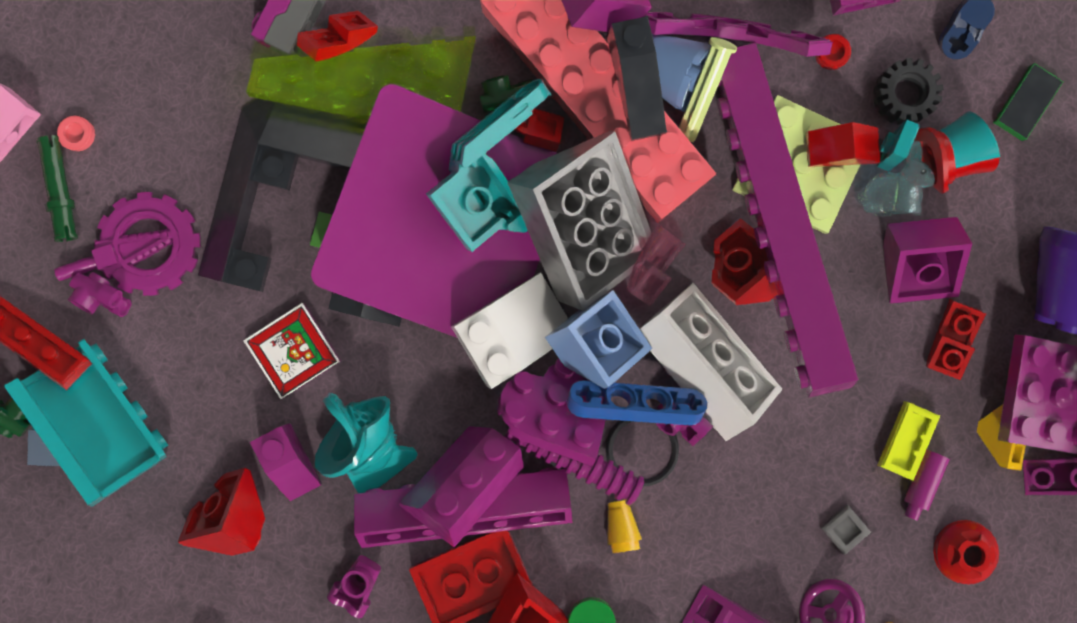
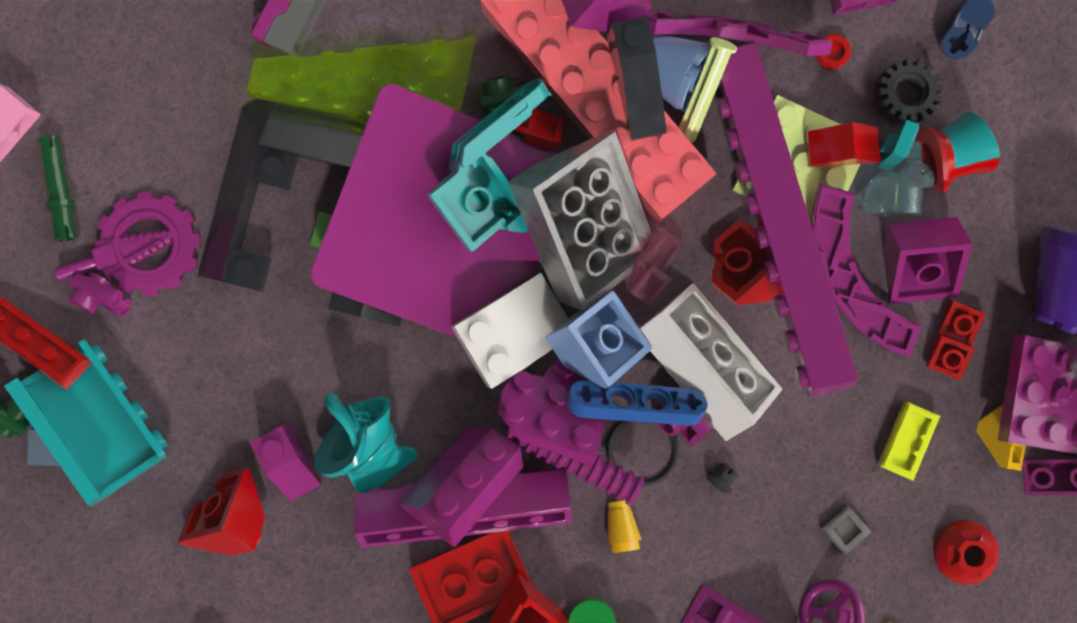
(75, 133): coral tile -> none
(292, 351): tile -> none
(343, 34): red slope -> none
(353, 591): magenta plate -> none
(722, 479): none -> black piece
(850, 292): none -> magenta tile
(925, 484): magenta cylinder -> none
(1028, 102): black tile -> none

